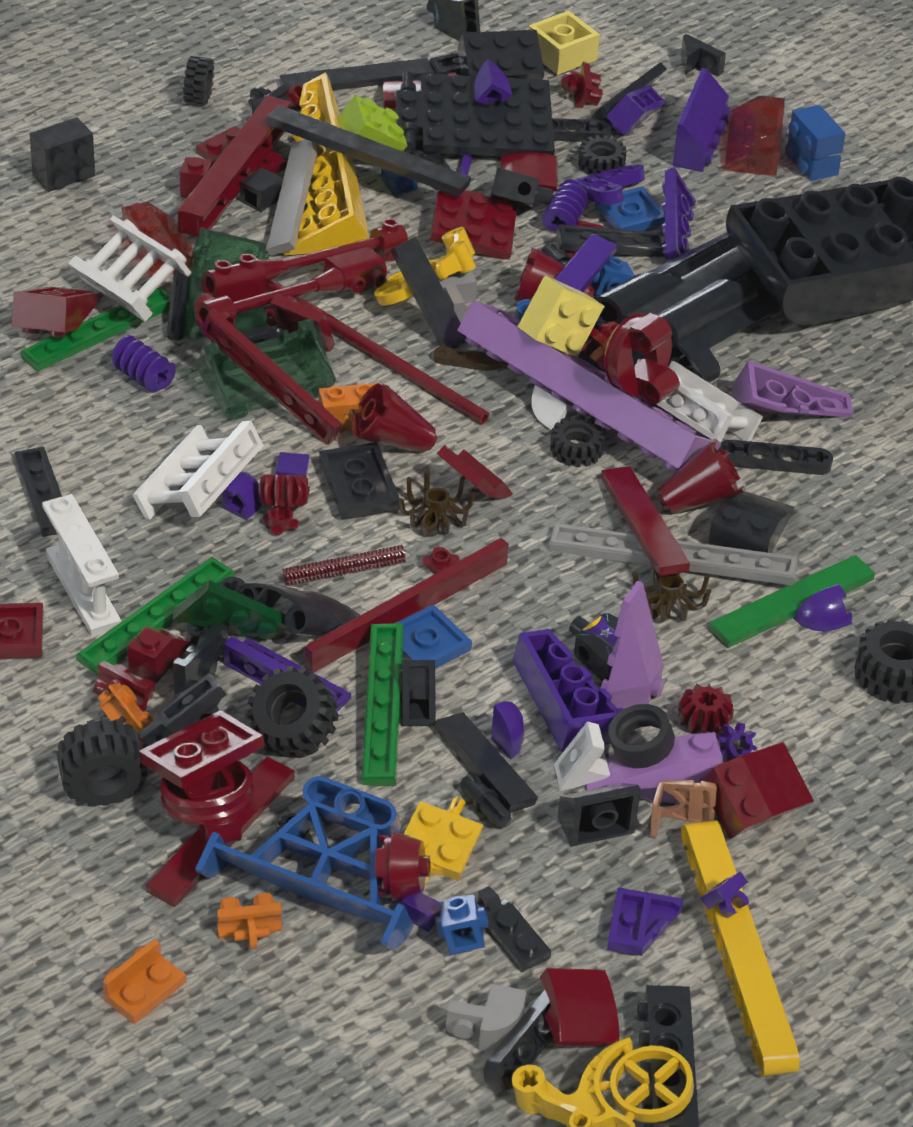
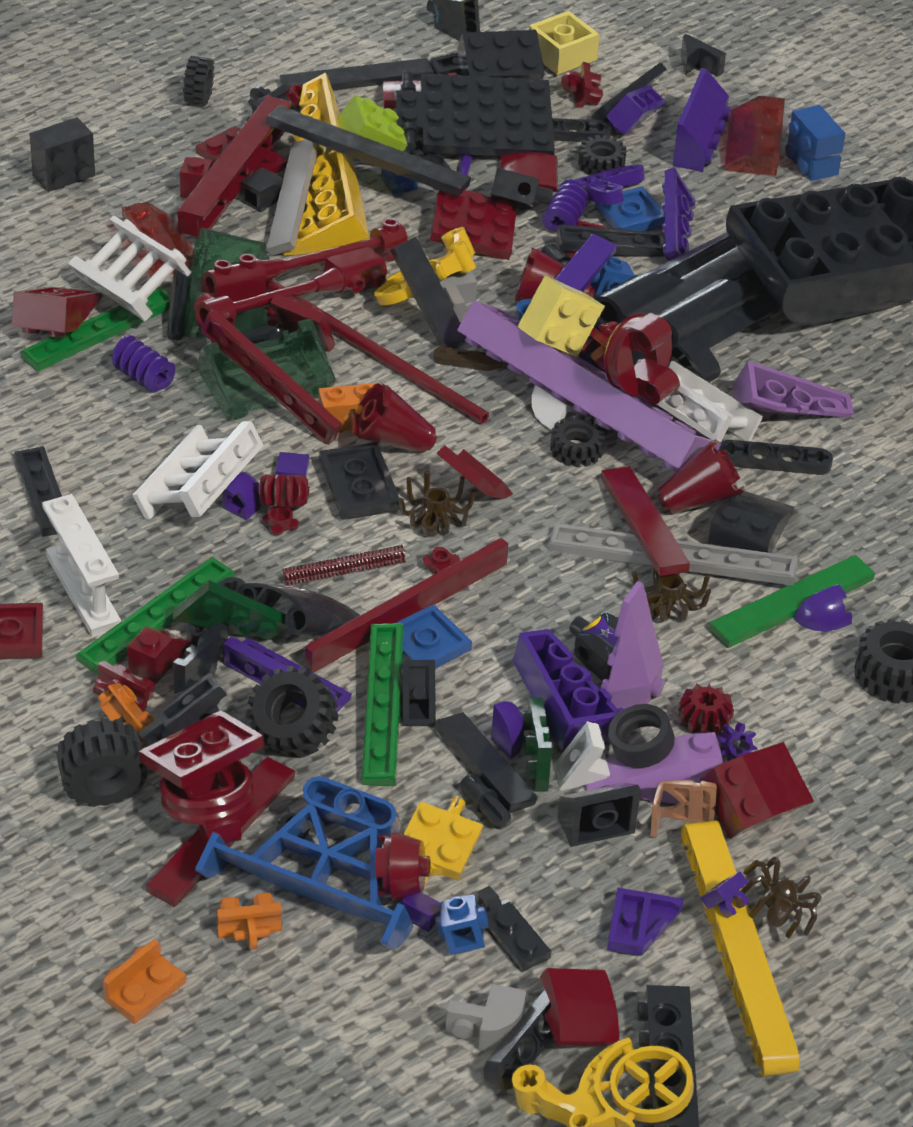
(491, 84): dark purple brick -> none
(537, 744): none -> dark green wing
(782, 896): none -> dark brown animal

